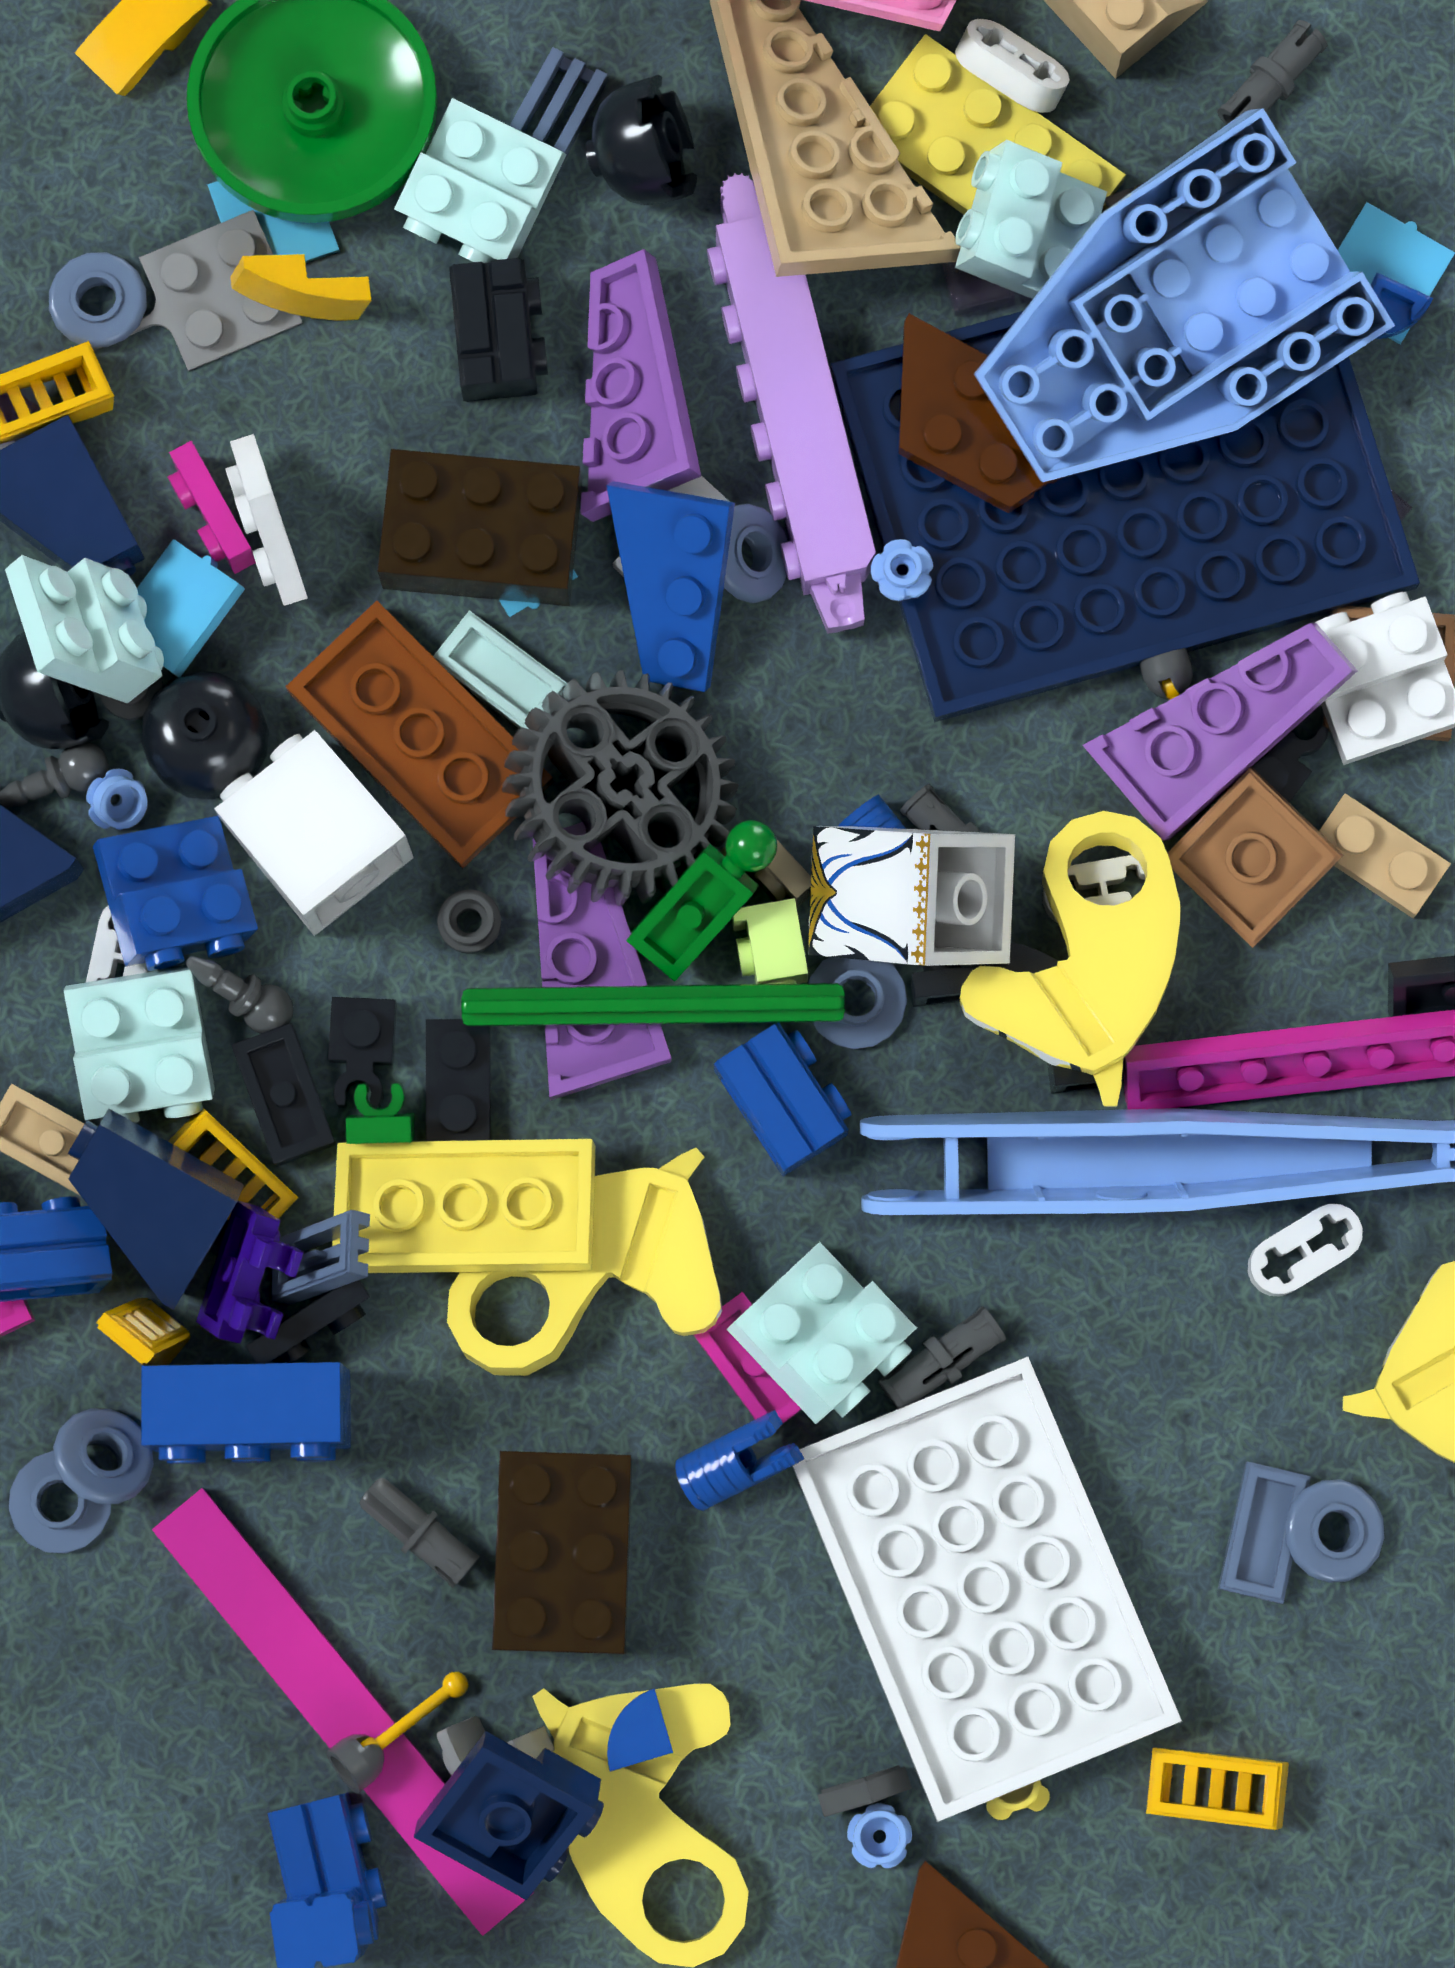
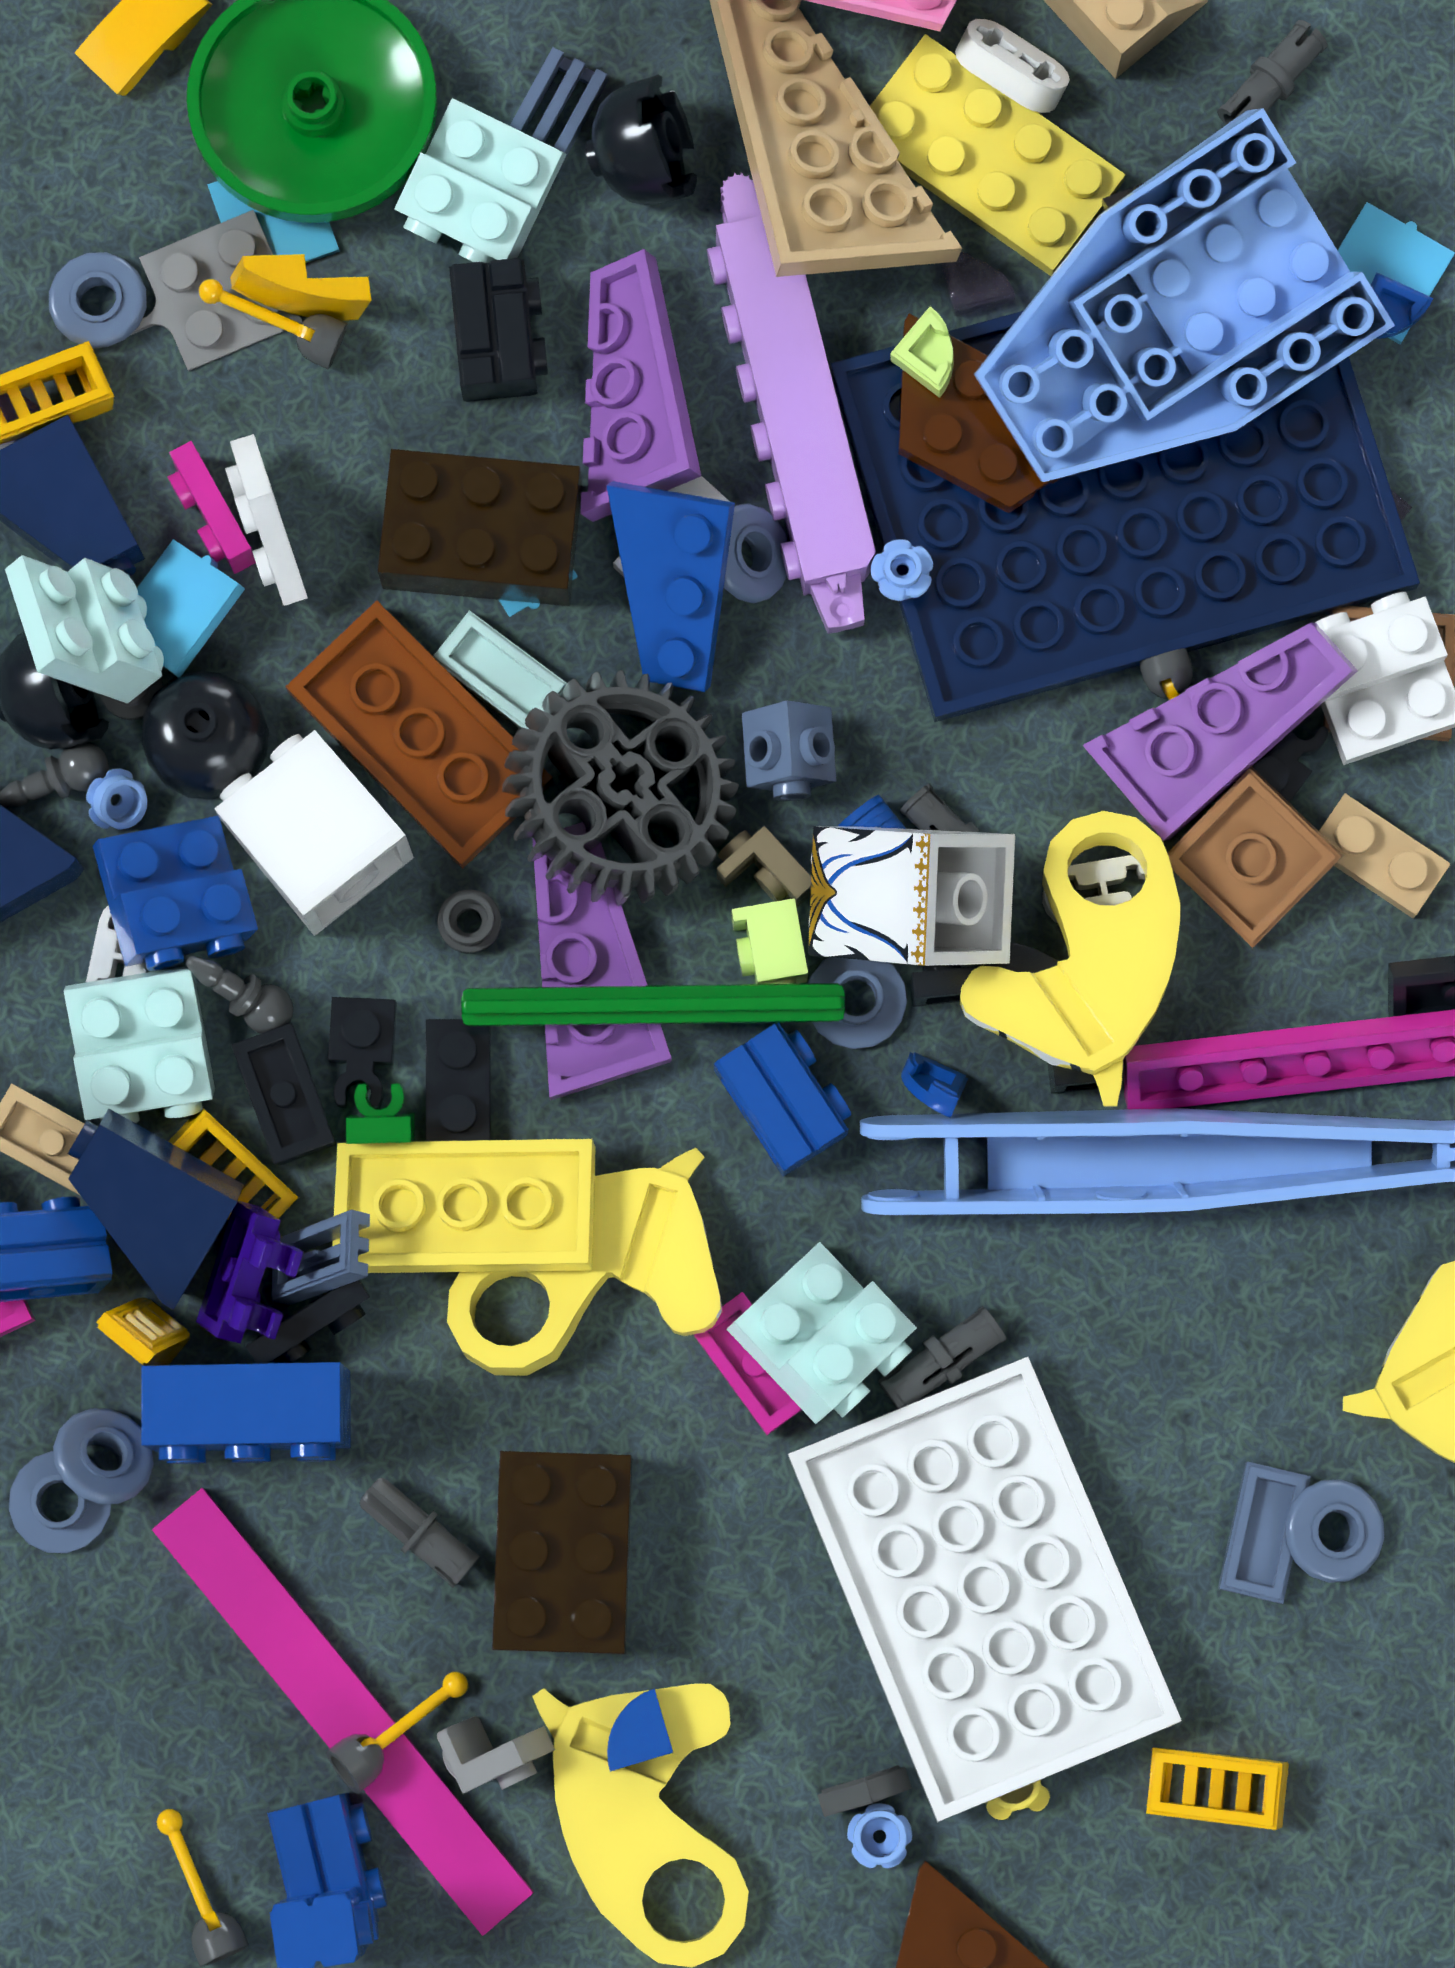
(215, 1933): none -> hinge
(316, 336): none -> hinge
(511, 1814): dark blue plate -> none
(704, 899): green plate -> none
(730, 1464): blue hinge -> none
(789, 749): none -> sand blue brick
(927, 352): none -> yellowish green tile
(933, 1083): none -> blue tile
(1023, 218): light aqua plate -> none
(1295, 1237): white beam -> none

